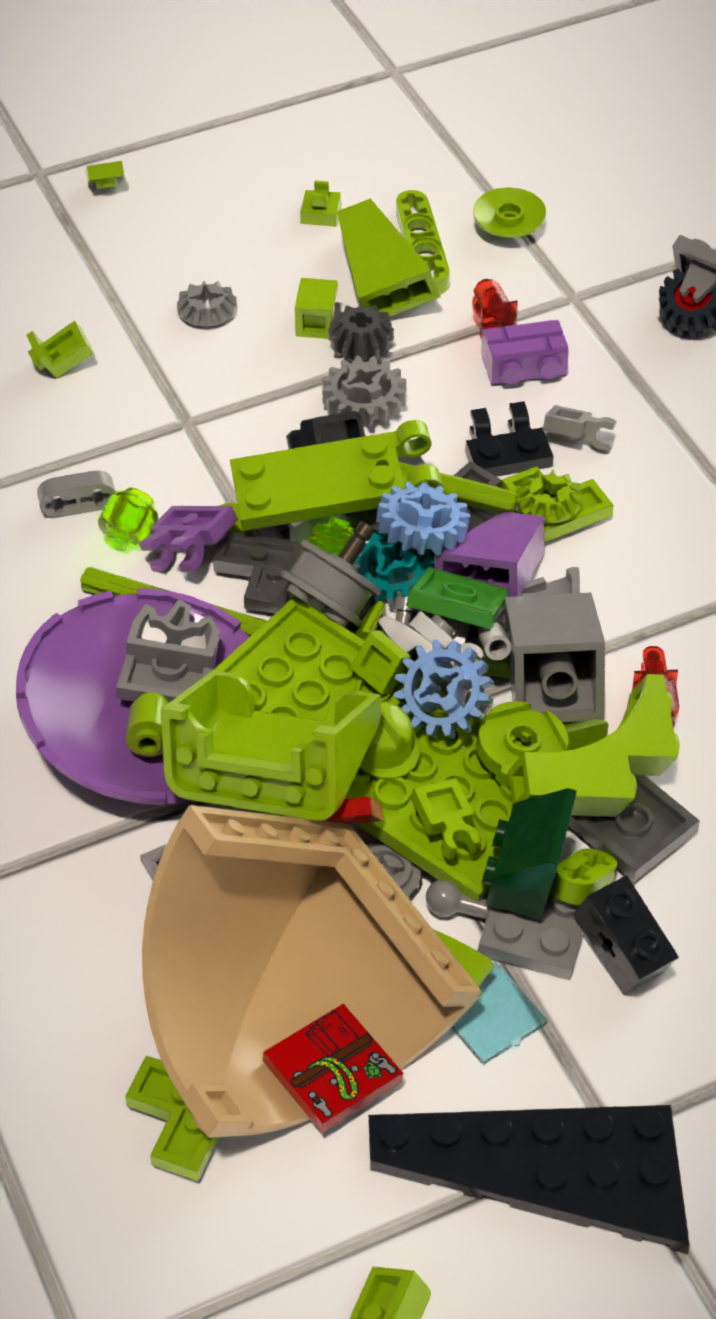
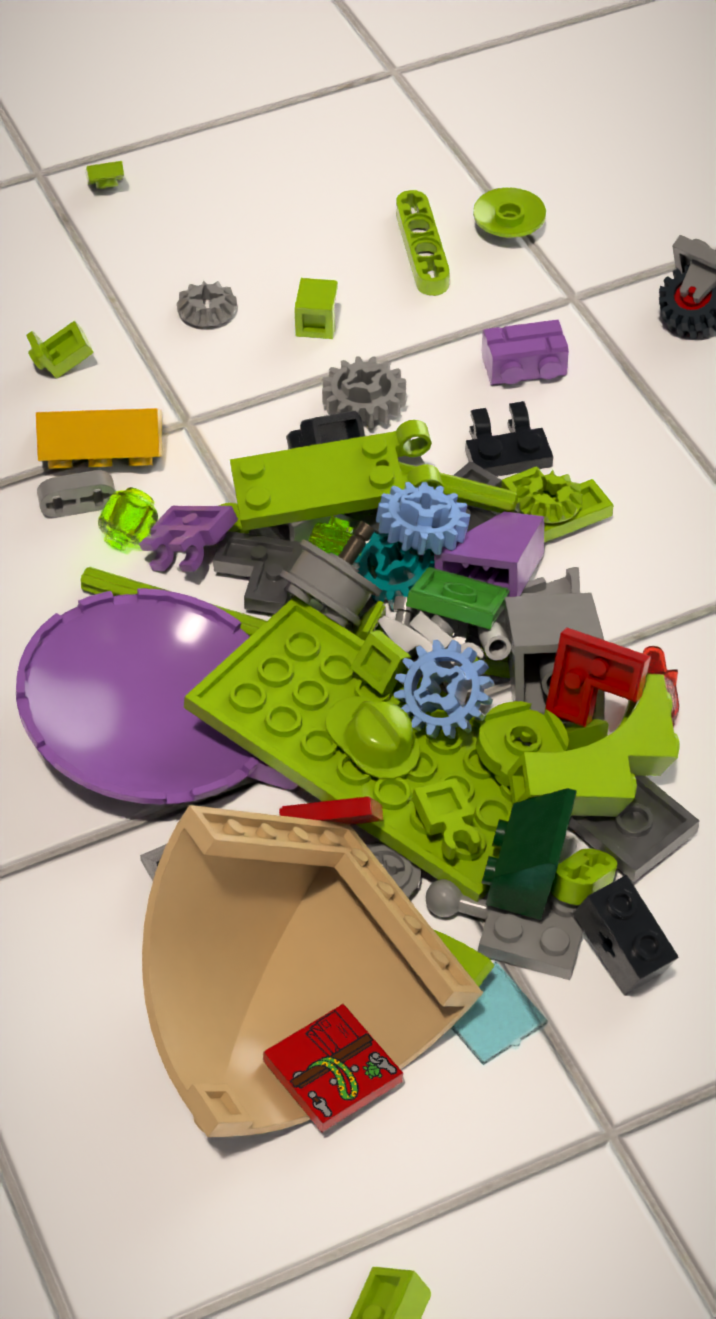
(99, 436): none -> yellow slope
(145, 725): lime brick -> none
(167, 653): light grey plate -> none
(181, 1145): lime plate -> none
(263, 760): lime windscreen -> none
(320, 205): lime tile -> none
(361, 333): dark grey gear -> none
(383, 262): lime slope -> none
(493, 306): clear red arm -> none
(558, 1163): black wing -> none
(572, 424): light grey plate -> none
(591, 664): none -> red tile

